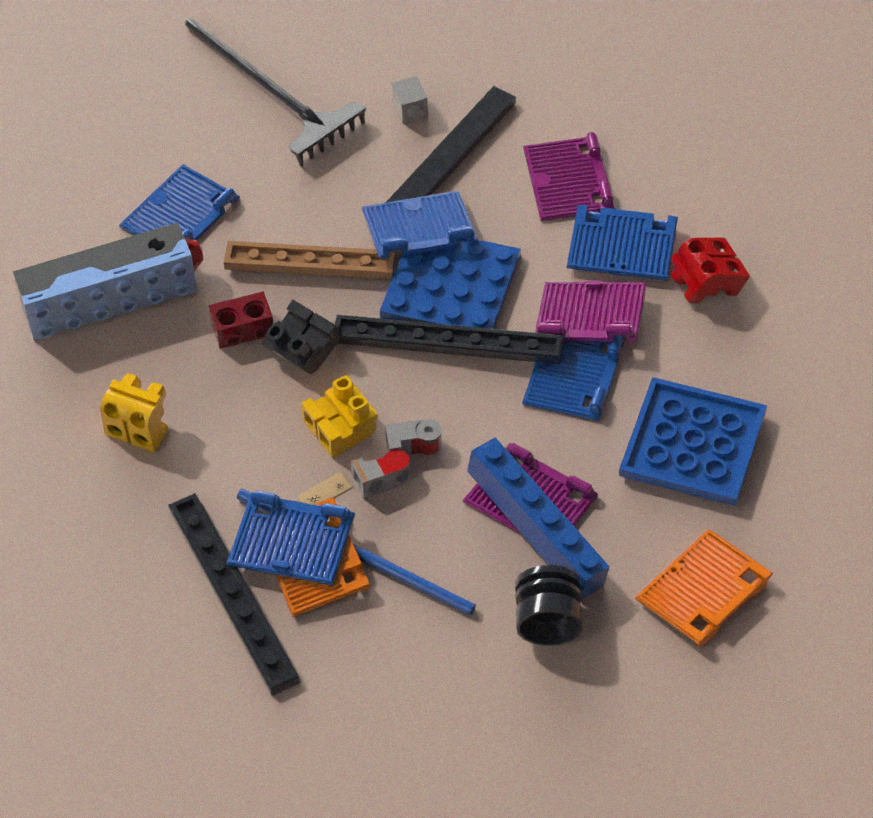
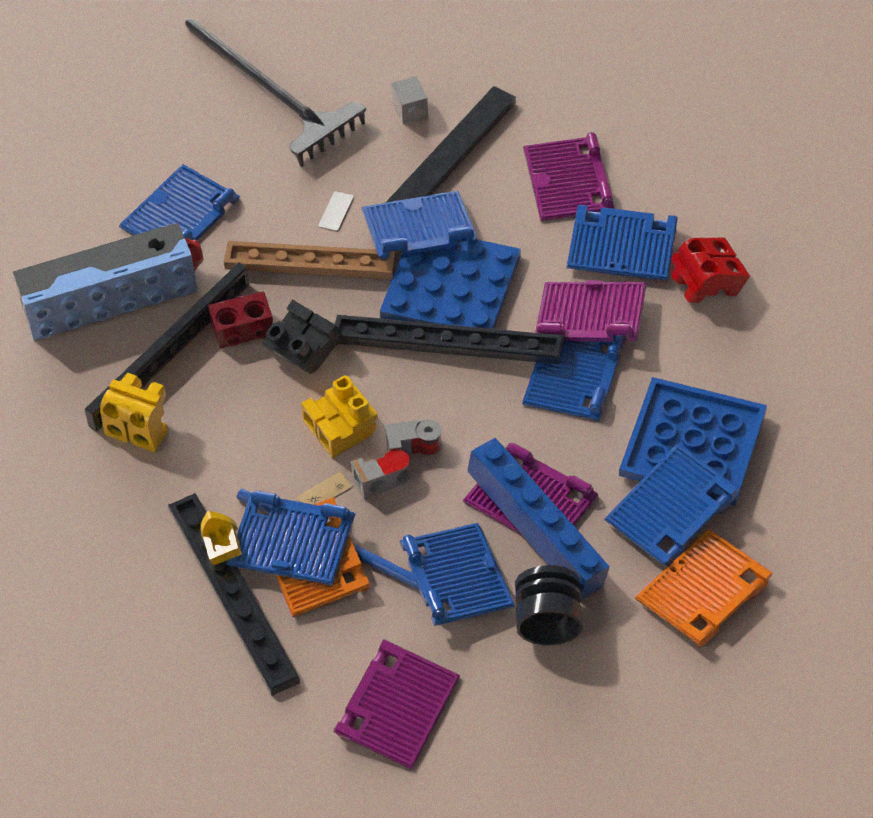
(177, 336): none -> black tile
(220, 537): none -> yellow tile
(335, 211): none -> white sticker
(397, 704): none -> magenta window
(457, 573): none -> blue window
(671, 504): none -> blue window

